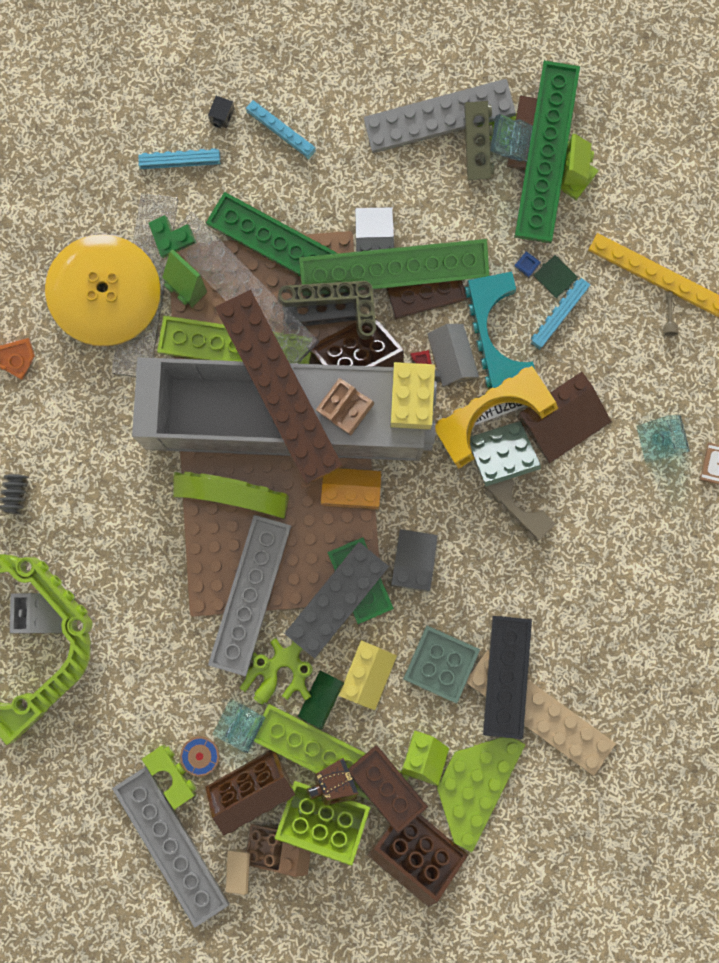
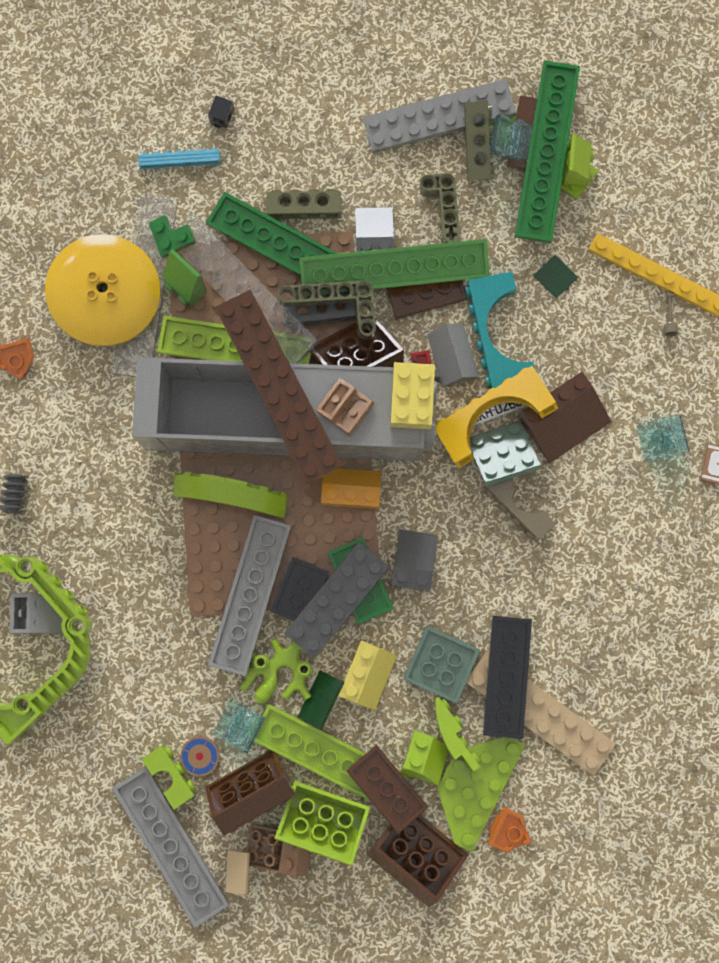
(281, 129): medium azure piece -> none
(298, 588): none -> black plate
(311, 211): none -> olive brick
(334, 784): reddish brown torso -> none
(443, 194): none -> olive beam
(449, 729): none -> lime slope
(508, 831): none -> orange plate
(527, 264): blue tile -> none
(559, 313): medium azure piece -> none

